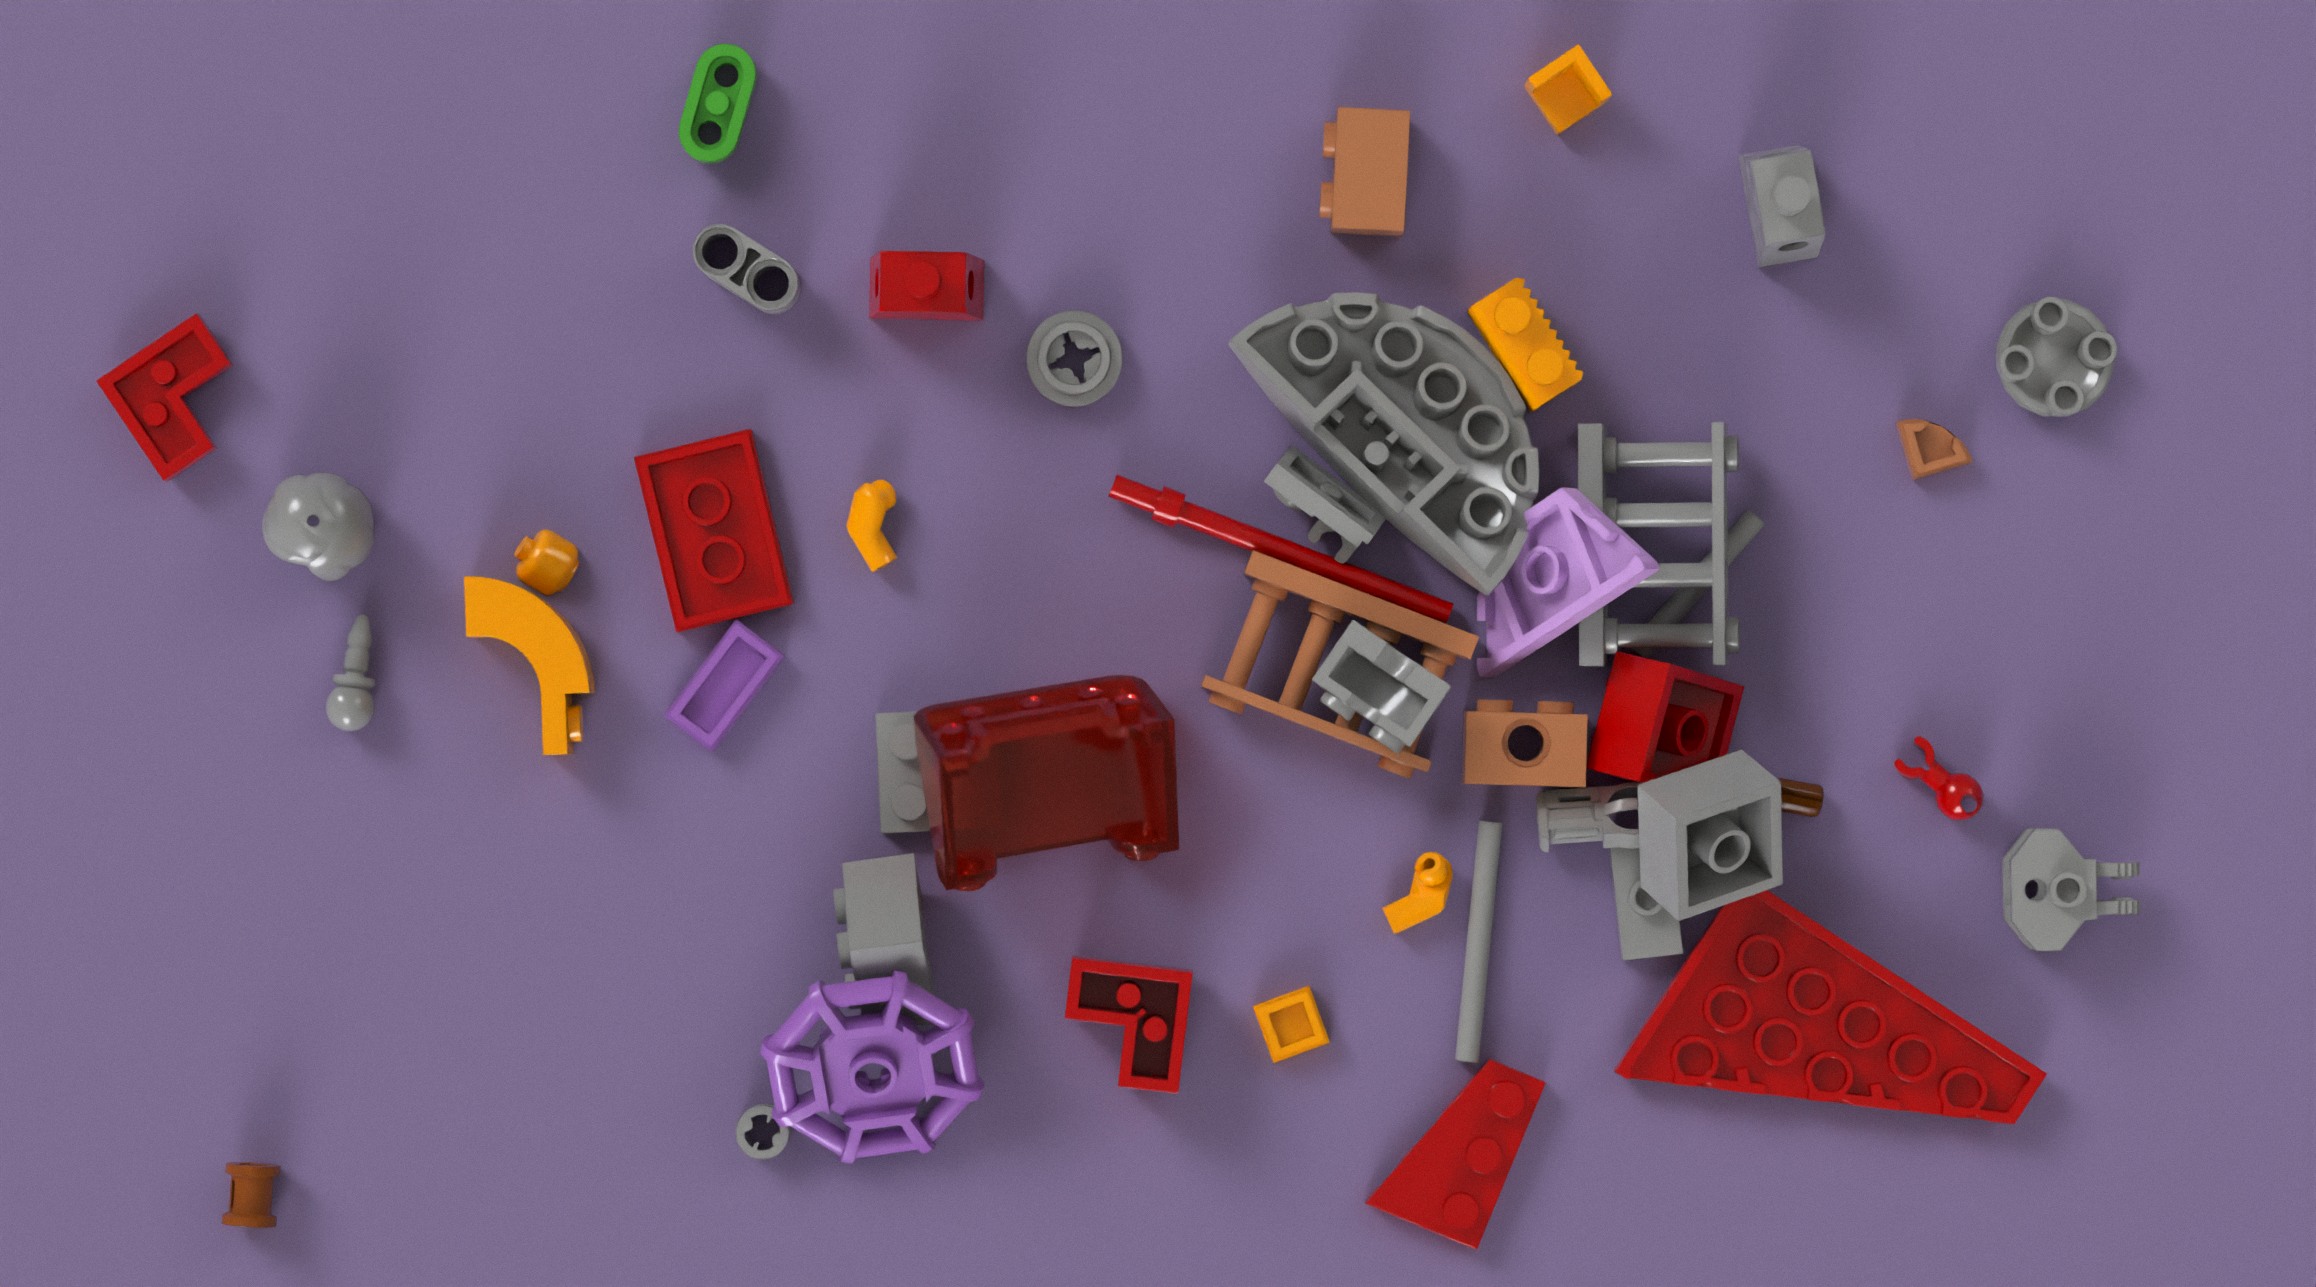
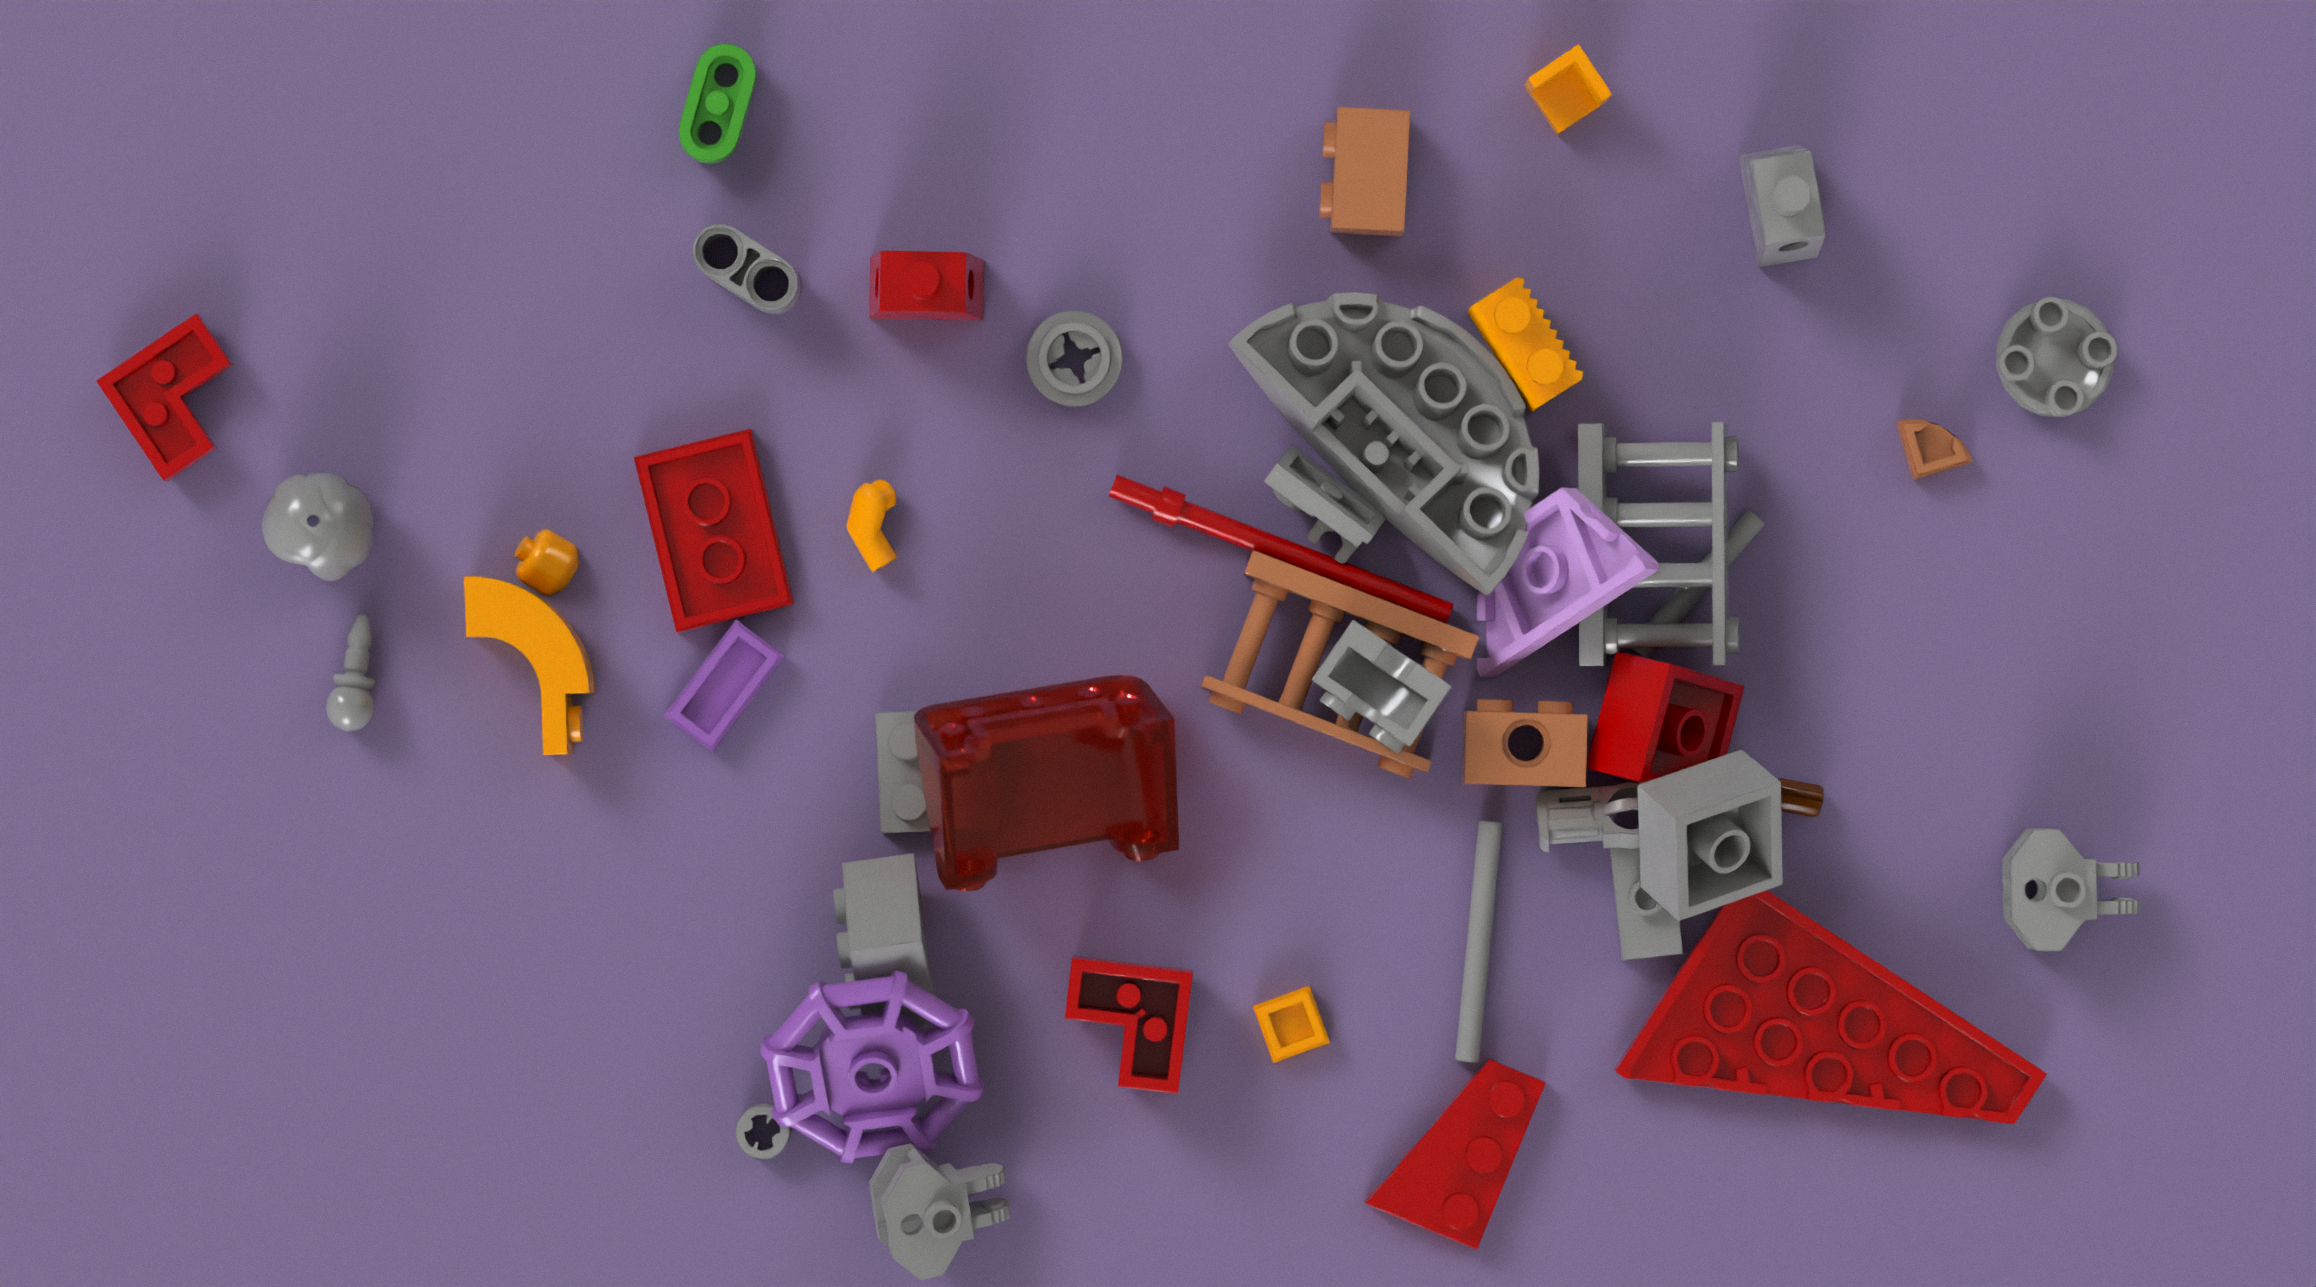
(251, 1194): dark orange bush -> none
(926, 1208): none -> light grey hinge
(1427, 893): light orange arm -> none
(1949, 788): red arm -> none

